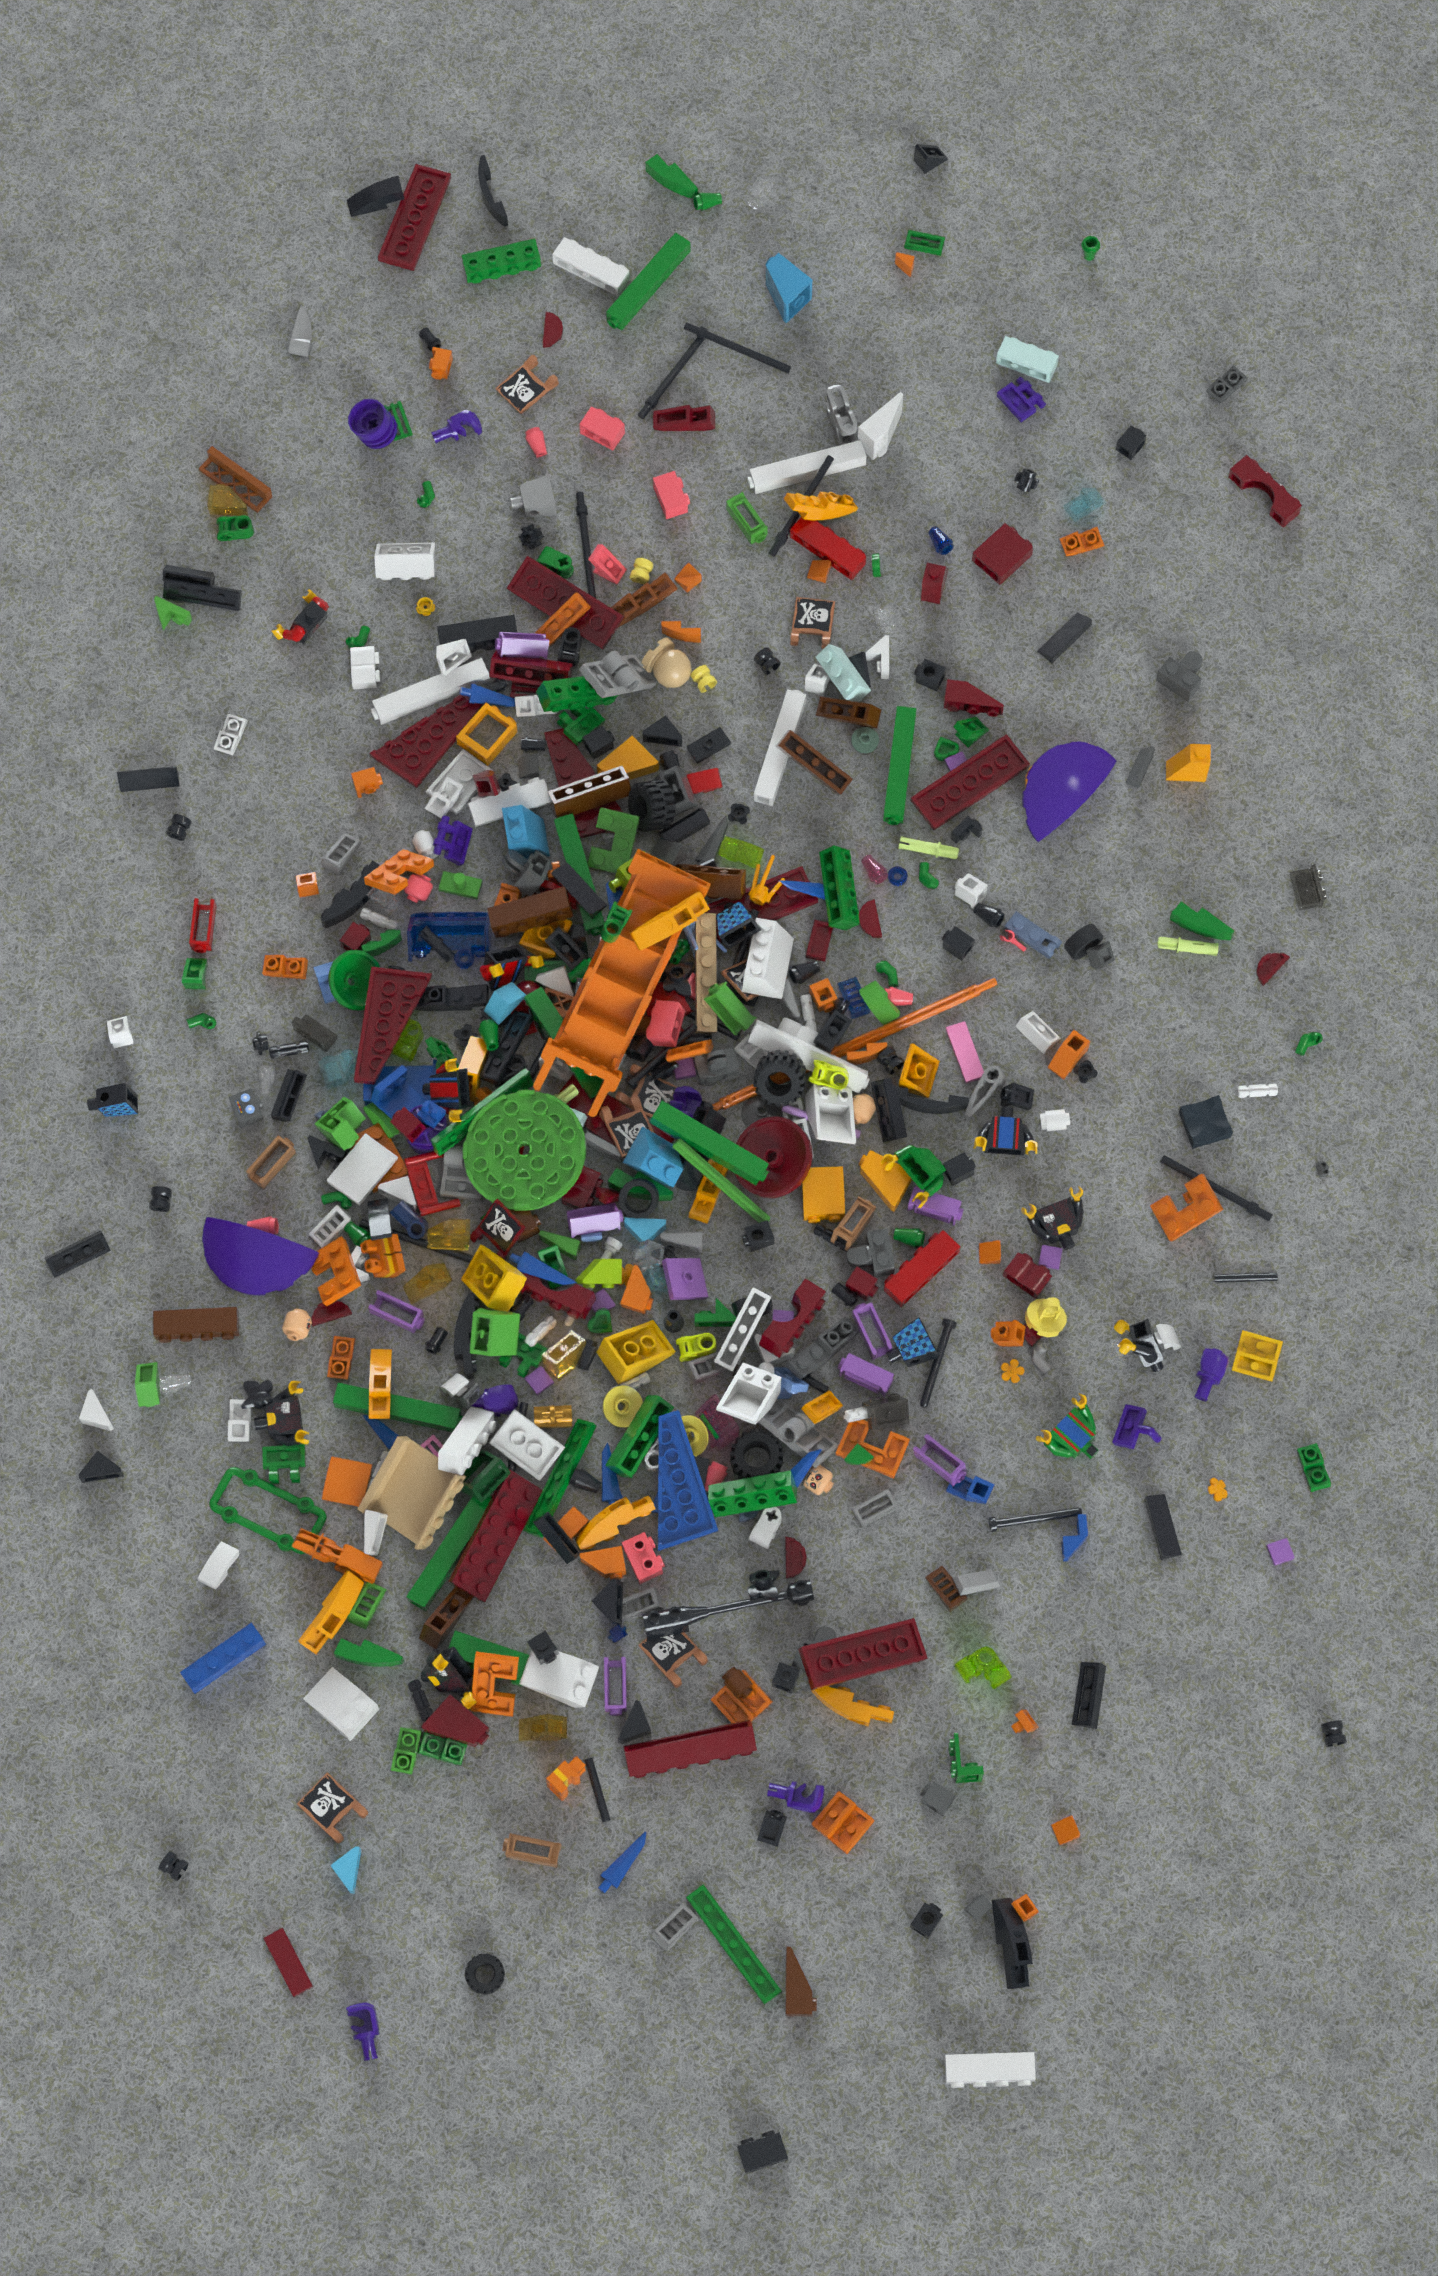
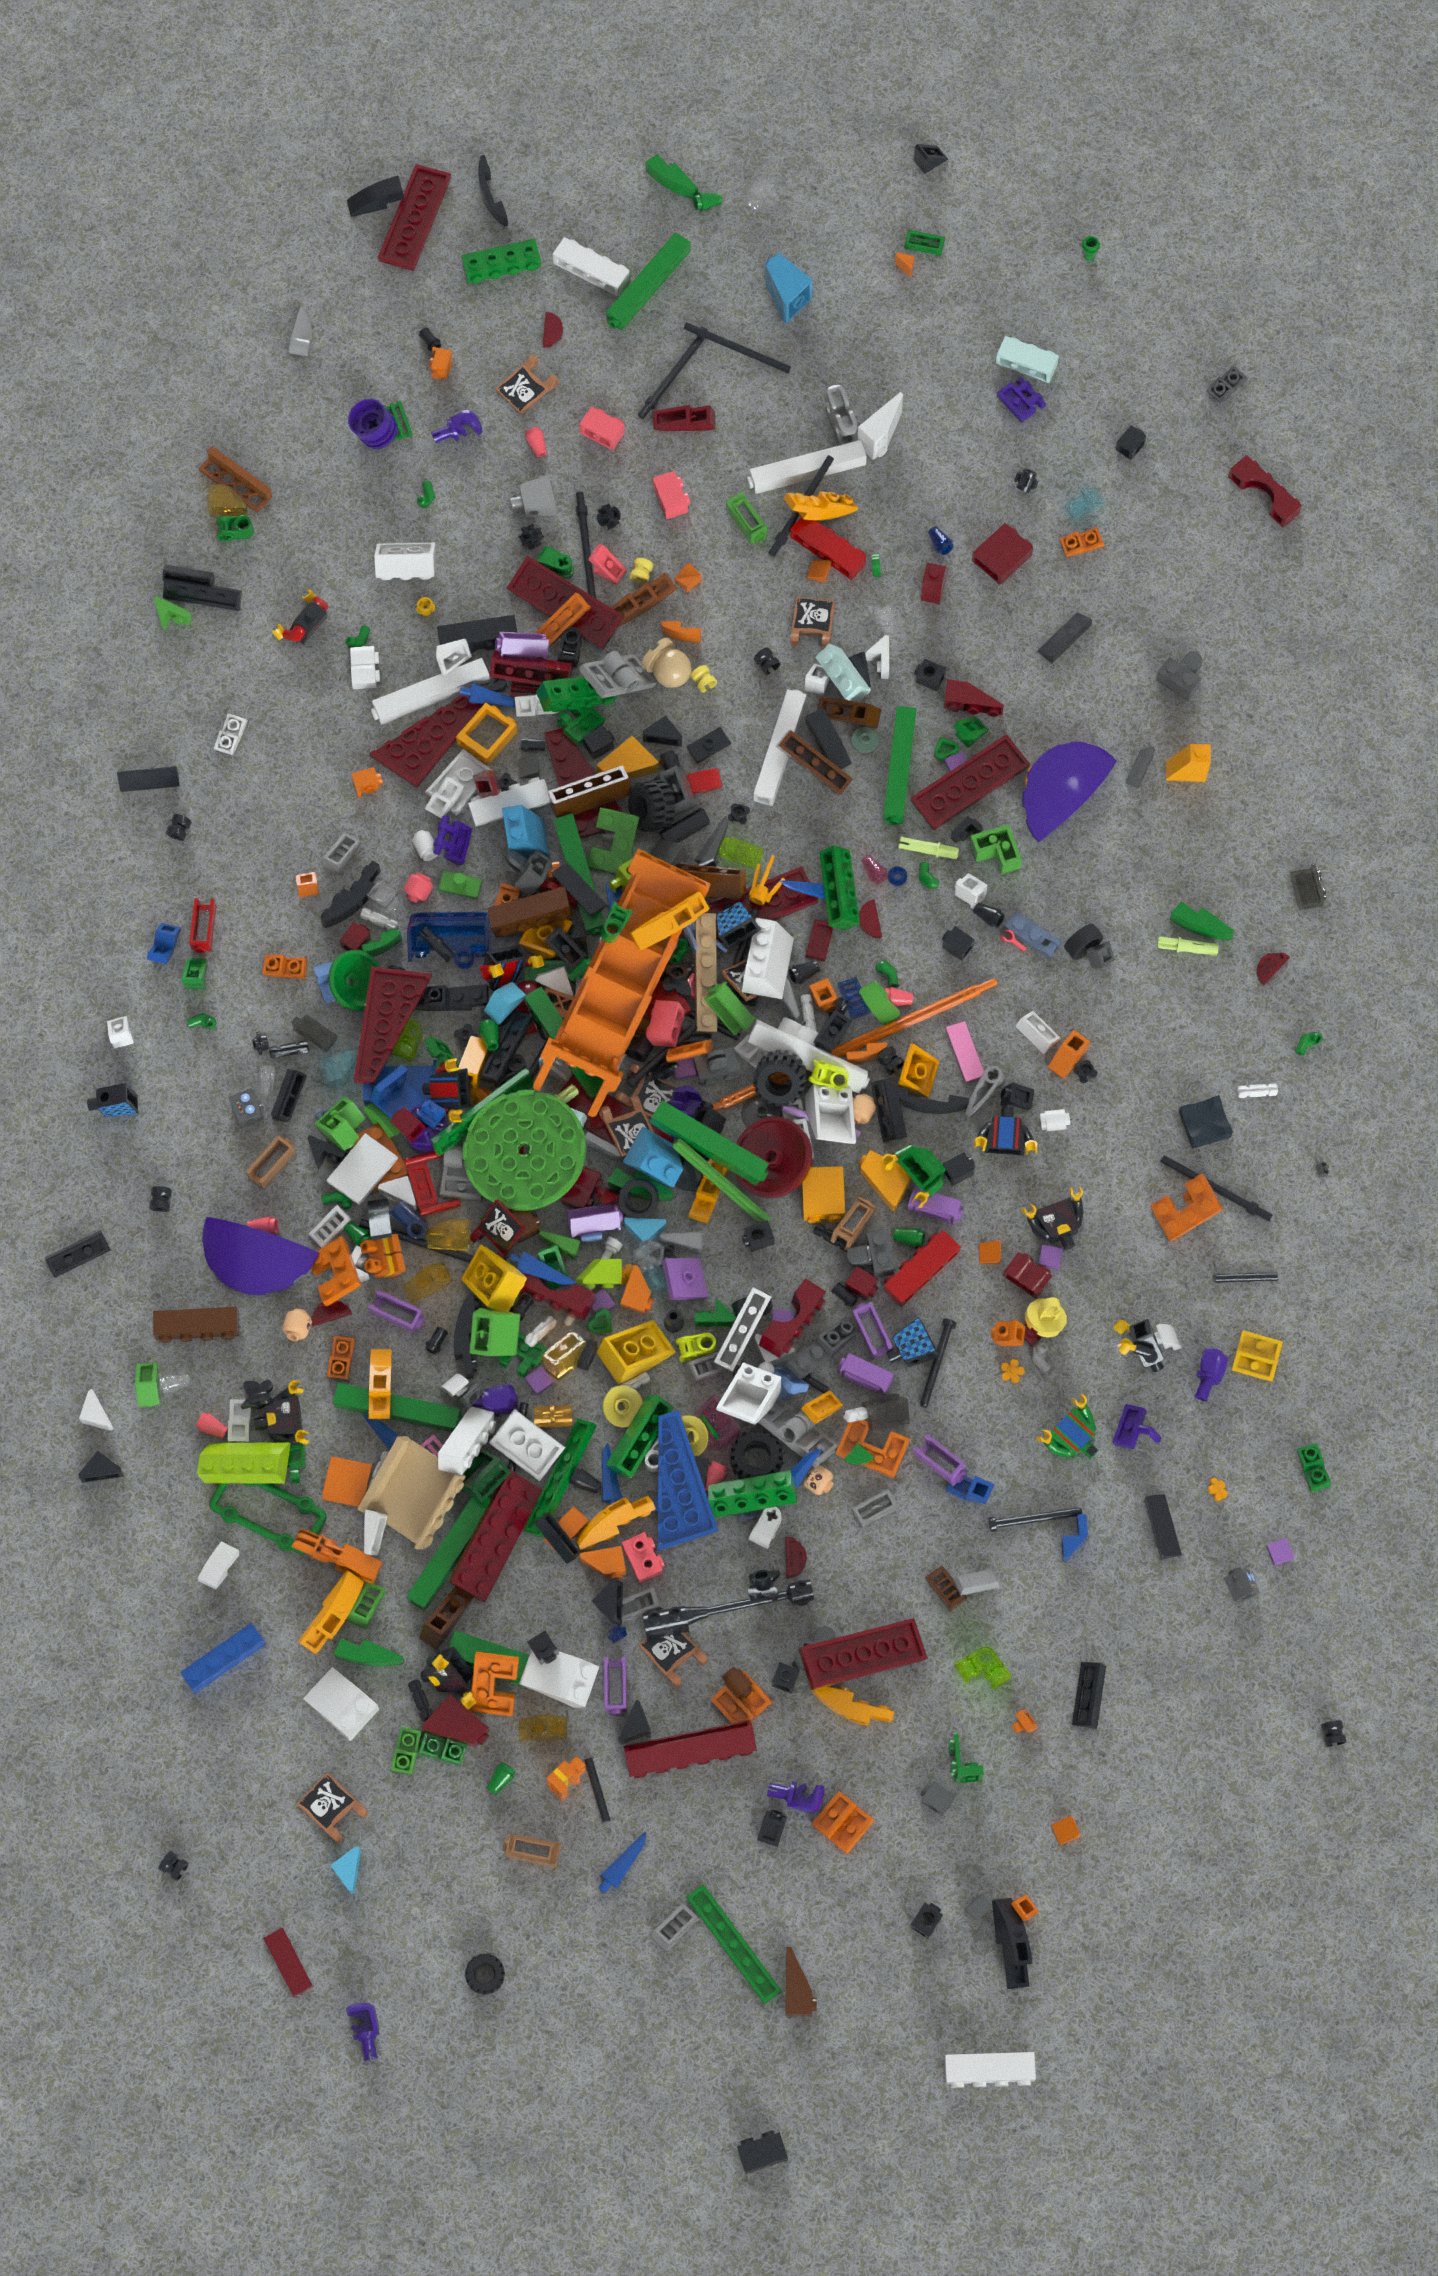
(164, 943): none -> blue slope
(210, 1425): none -> coral cone
(244, 1463): none -> lime slope
(387, 875): orange plate -> none
(501, 1777): none -> green cone
(608, 516): none -> black gear
(827, 738): none -> black slope
(997, 844): none -> bright green brick
(1241, 1584): none -> dark grey head

